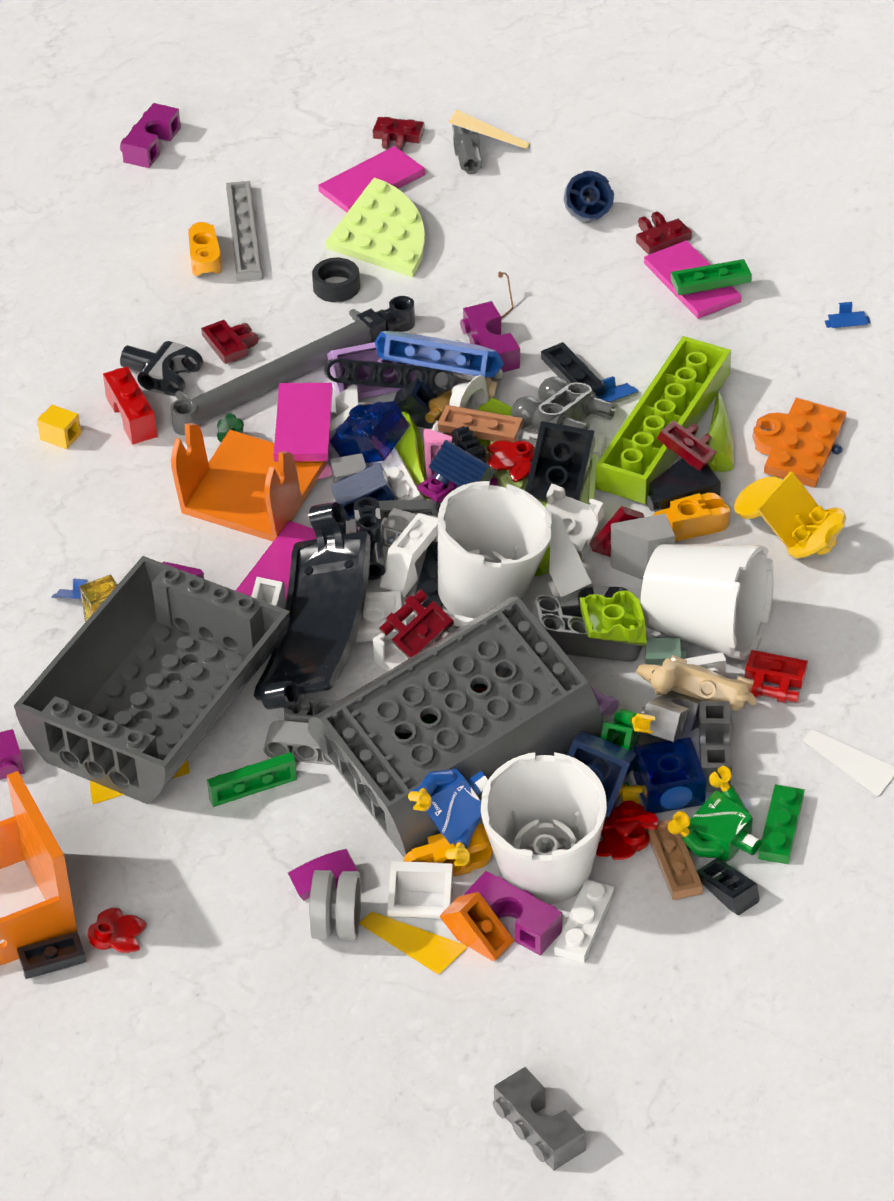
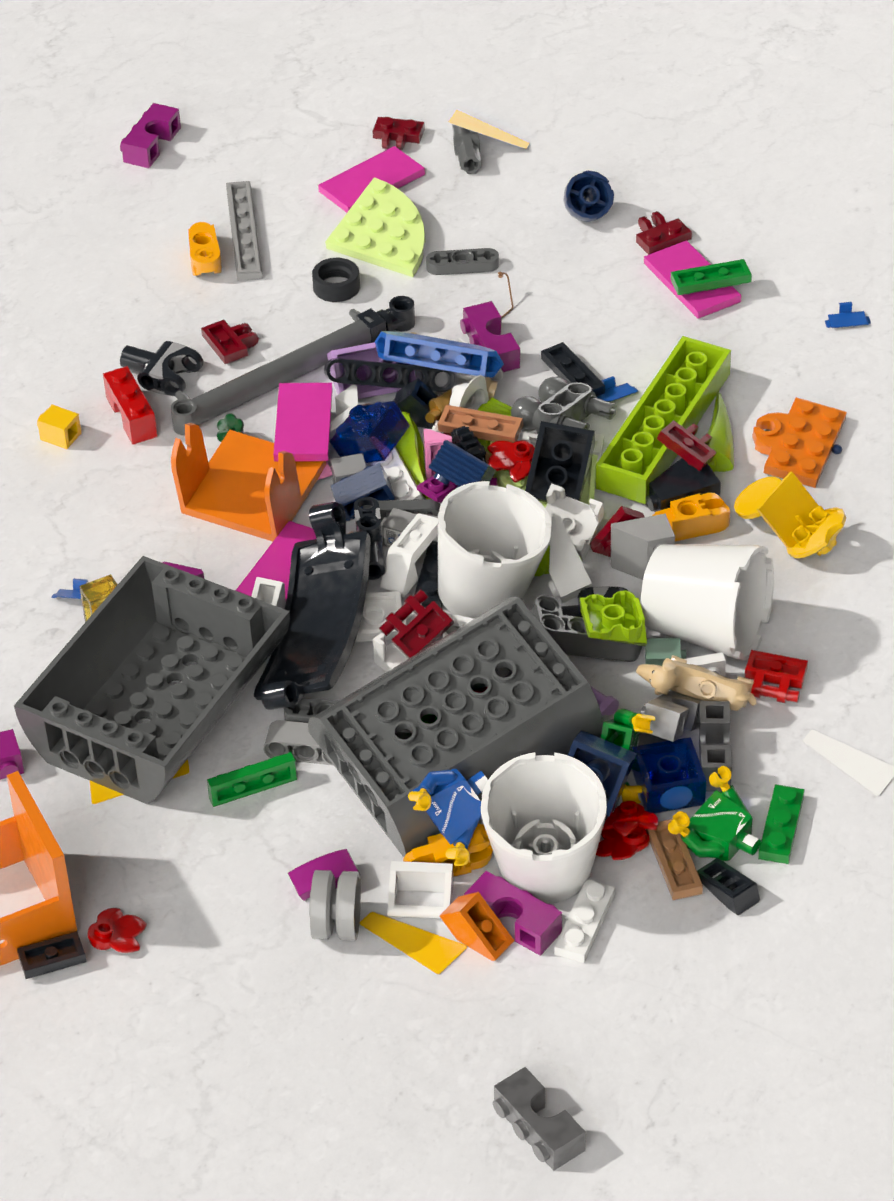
(478, 261): none -> dark grey beam

